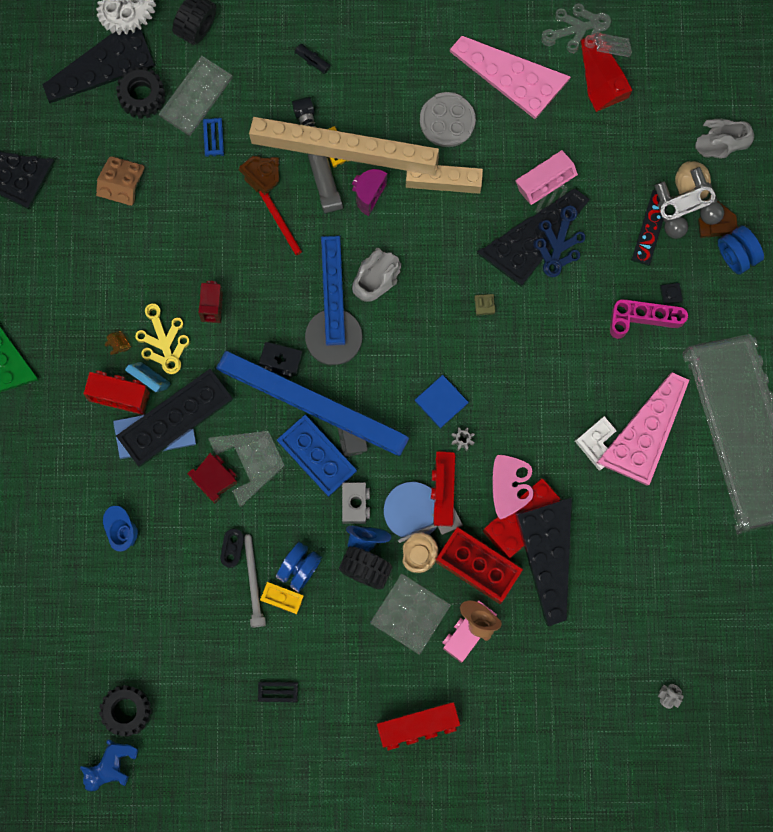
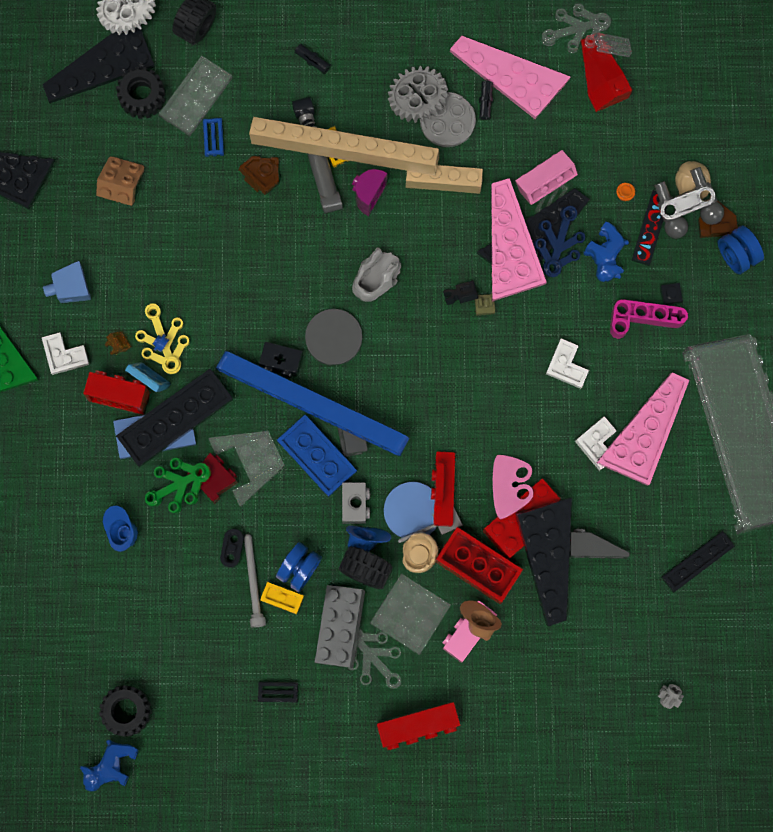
(61, 359): none -> white plate
(68, 284): none -> medium blue torso
(160, 342): none -> blue plate
(180, 484): none -> green plant
(210, 302): dark red hips -> none
(280, 222): red bar -> none
(333, 290): blue tile -> none
(339, 626): none -> dark grey plate
(370, 655): none -> clear plant
(430, 83): none -> light grey gear
(441, 401): blue tile -> none
(460, 444): light grey gear -> none
(463, 292): none -> black plate
(486, 100): none -> black pin
(513, 254): none -> bright pink wing
(563, 369): none -> white plate
(591, 546): none -> dark grey slope
(605, 254): none -> blue animal
(625, 191): none -> orange plate
(698, 562): none -> black tile
(724, 138): light grey hair -> none

